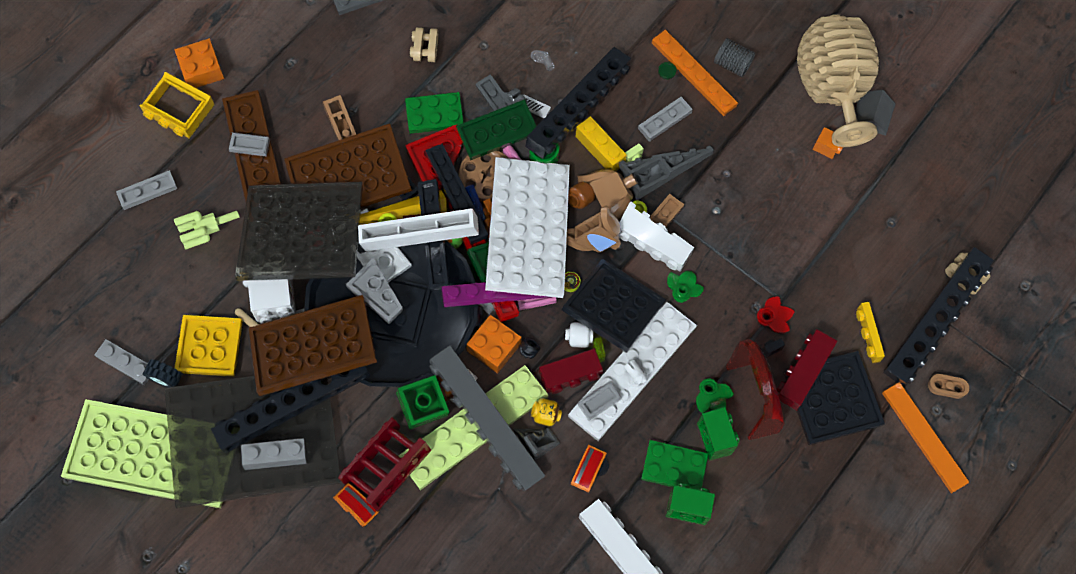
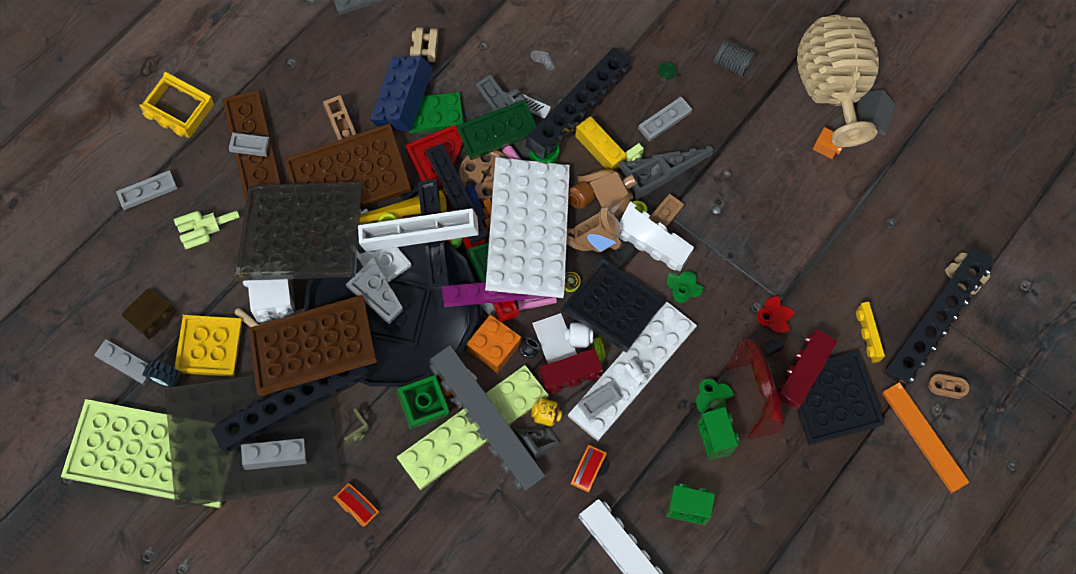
(149, 313): none -> dark brown bracket
(199, 63): orange brick -> none
(358, 434): none -> olive bracket
(390, 481): dark red fence -> none
(402, 92): none -> dark blue piece
(551, 336): none -> white sticker
(674, 465): green plate -> none
(694, 73): orange plate -> none

